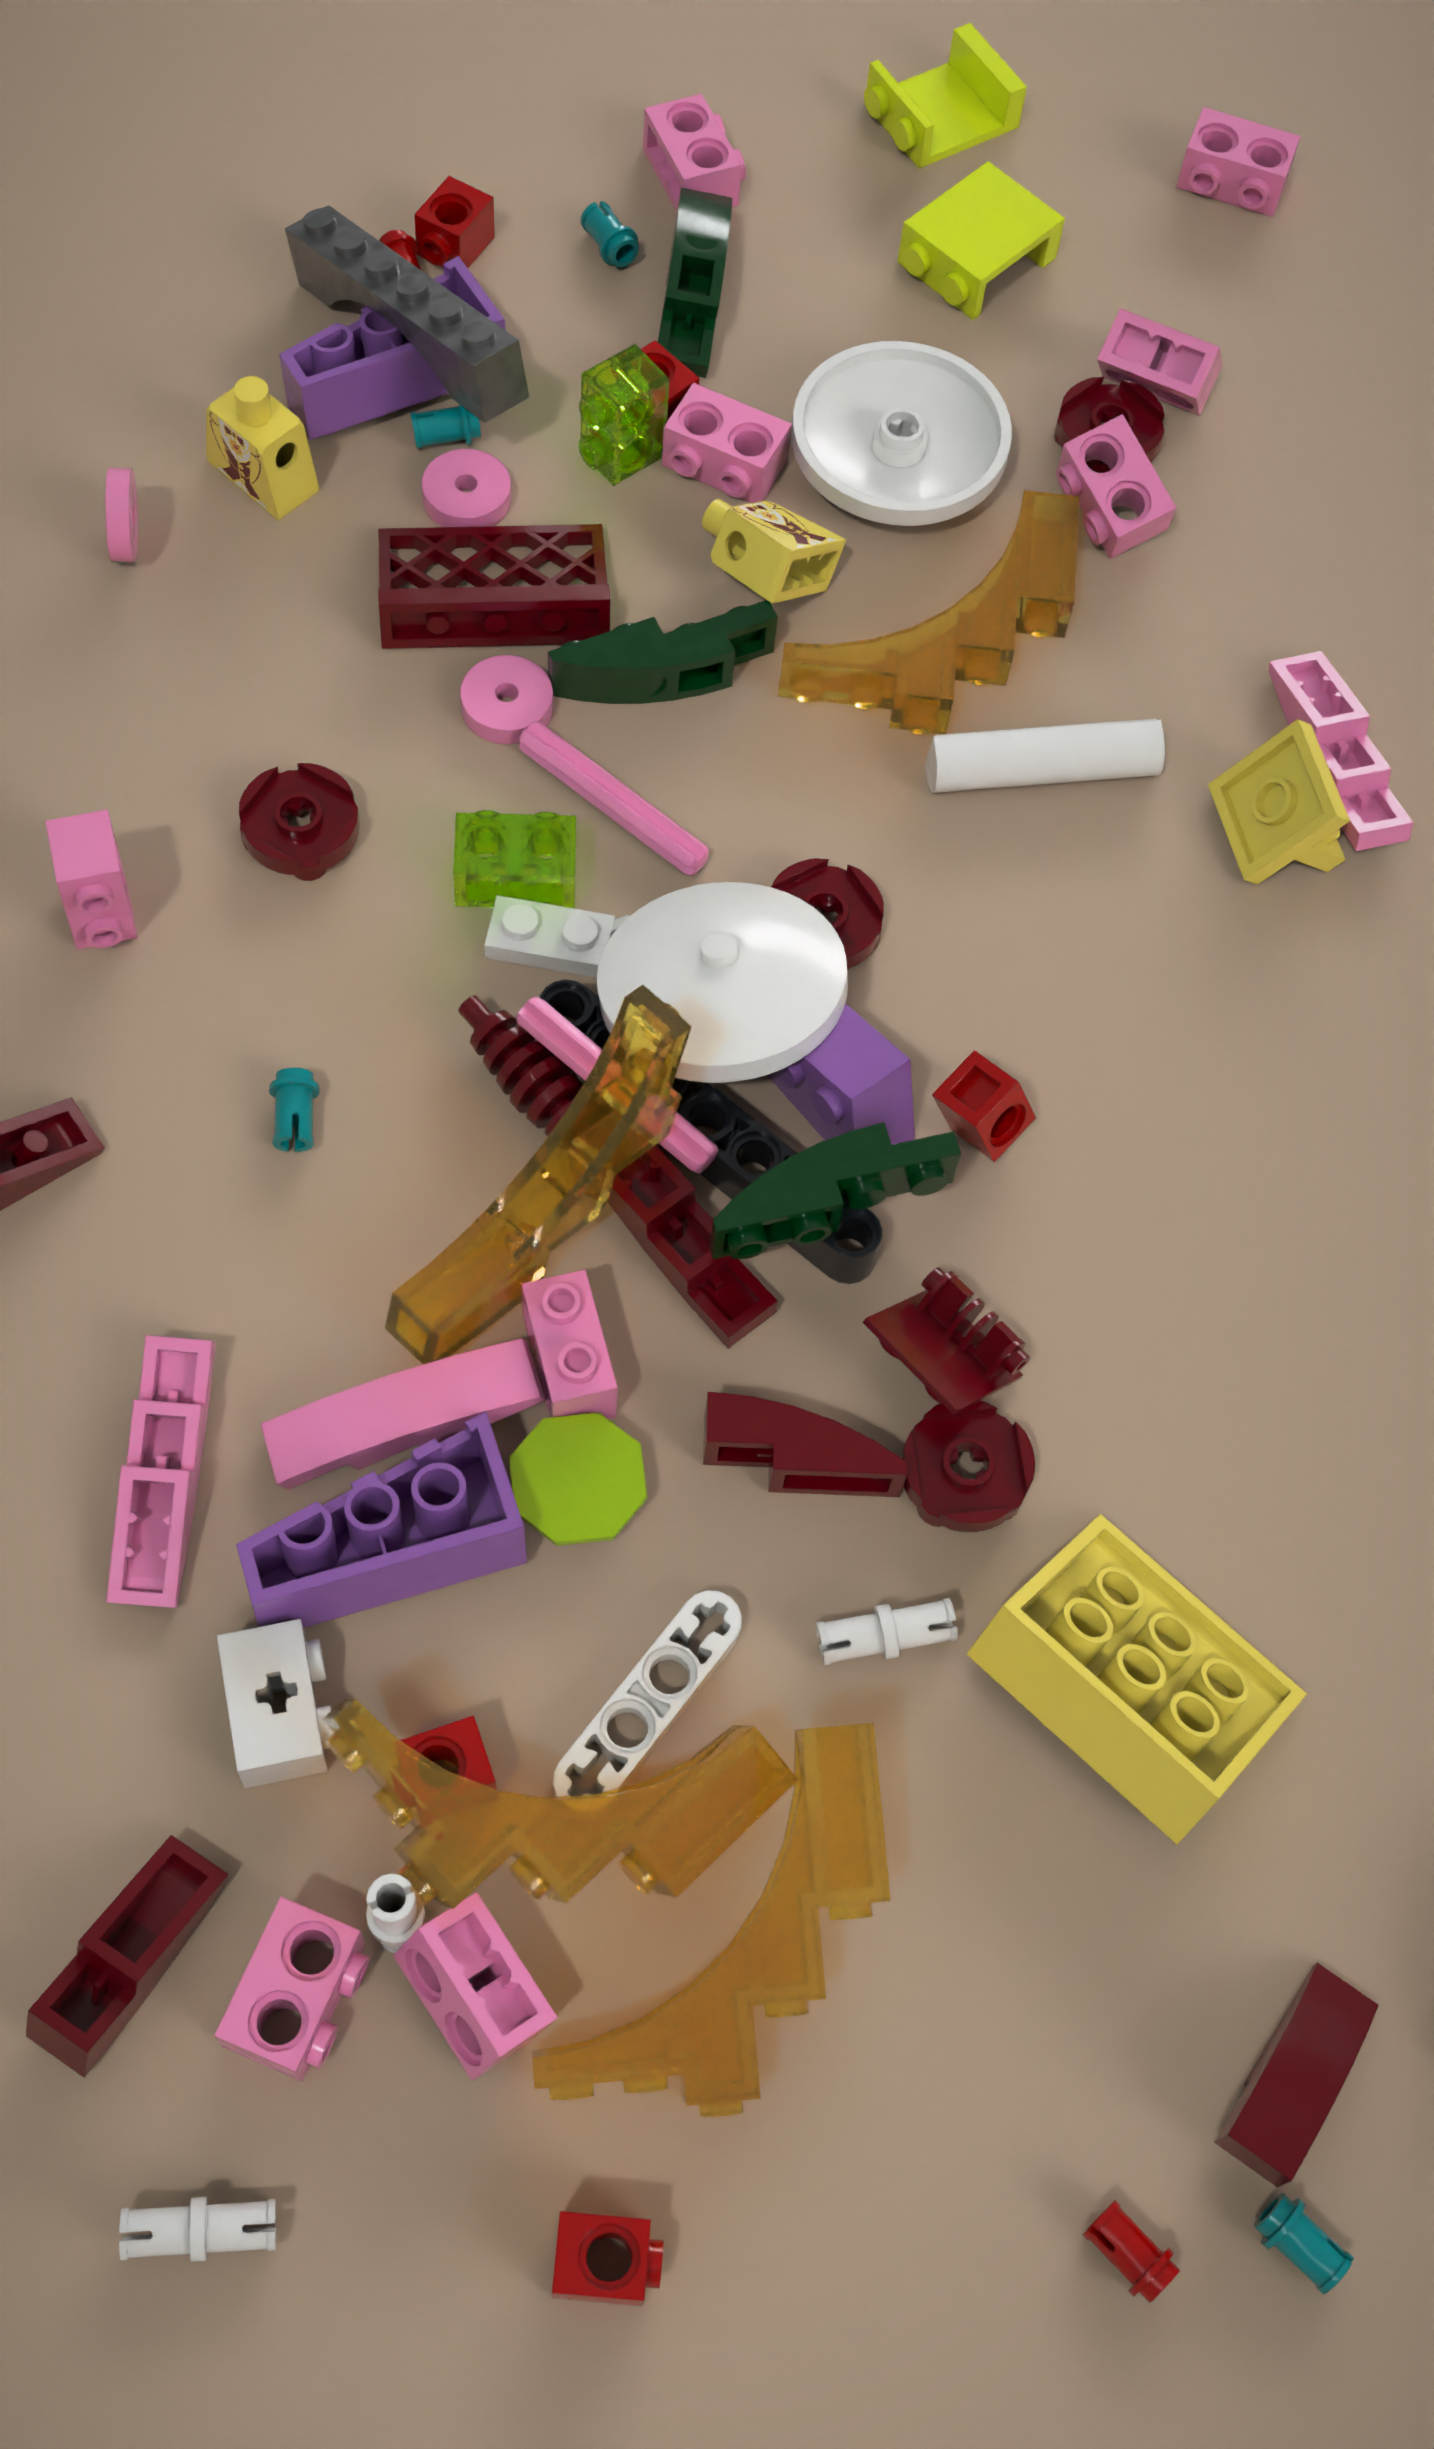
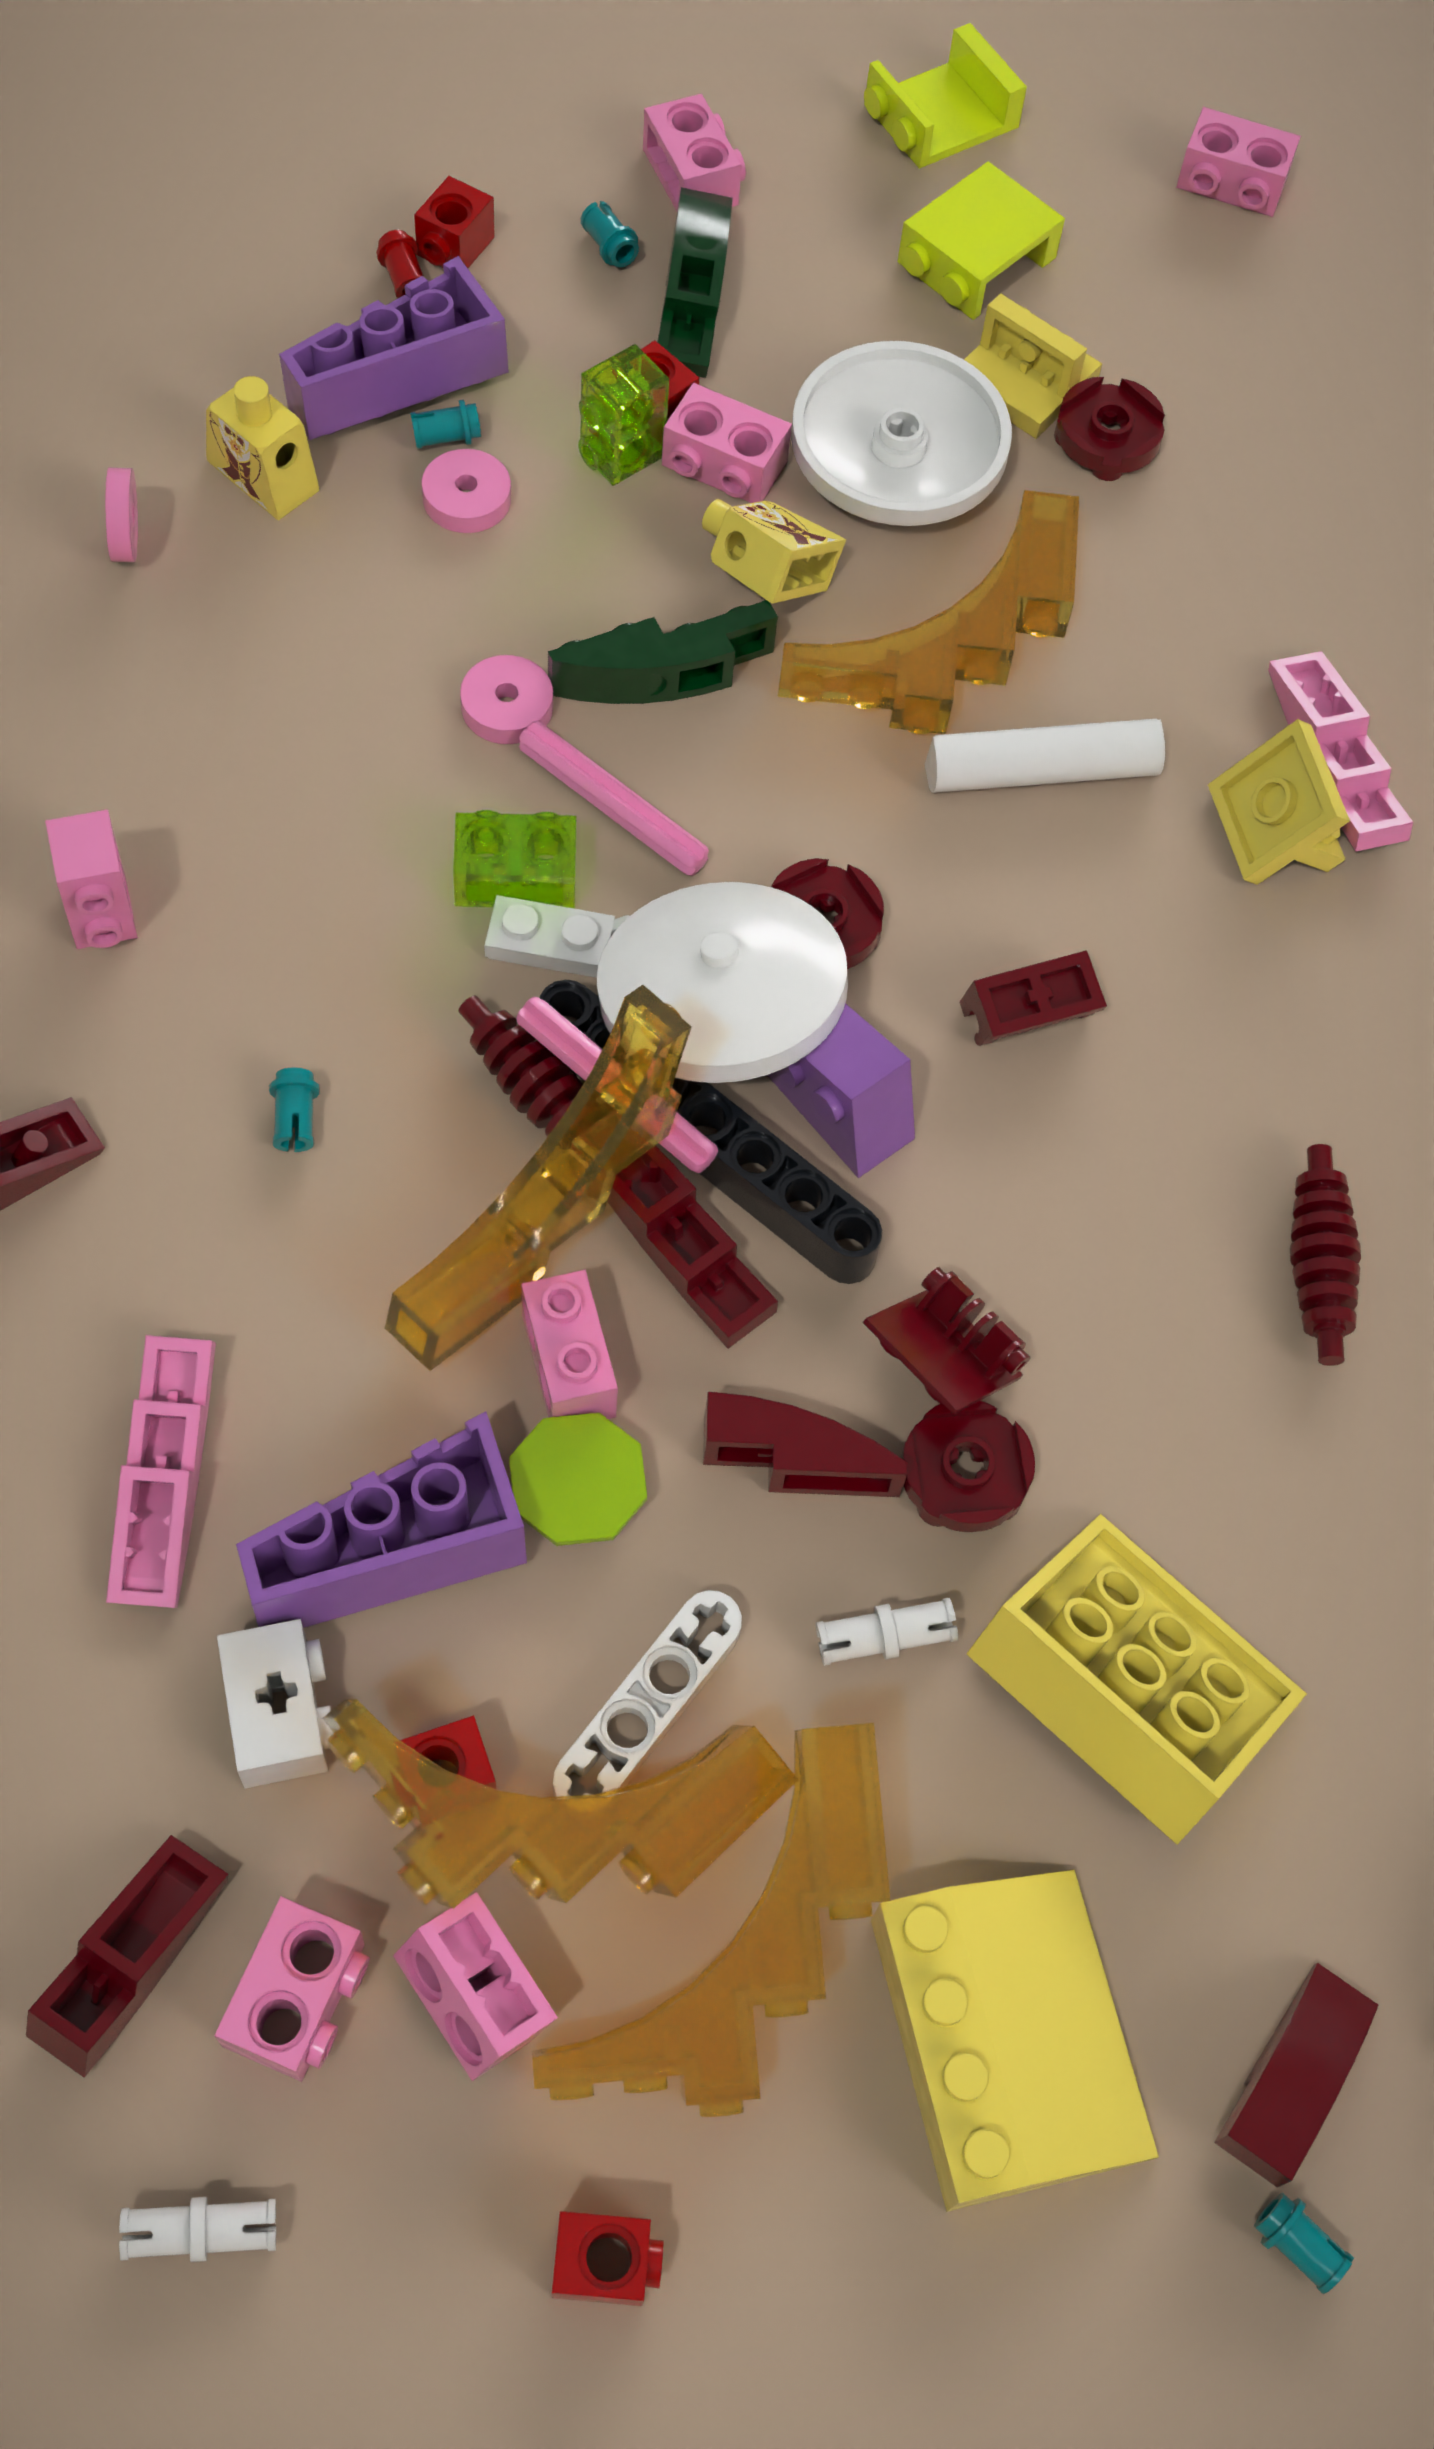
(303, 849): dark red plate -> none
(393, 1911): white pin -> none
(401, 1411): bright pink slope -> none
(463, 347): flat silver arch -> none
(493, 609): dark red fence -> none
(807, 1191): dark green slope -> none
(984, 1105): red brick -> none
(1011, 2036): none -> light yellow slope
(1029, 364): none -> light yellow bracket
(1033, 997): none -> dark red hinge
(1128, 483): bright pink brick -> none
(1132, 2252): red pin -> none
(1160, 359): bright pink brick -> none
(1325, 1254): none -> dark red piece

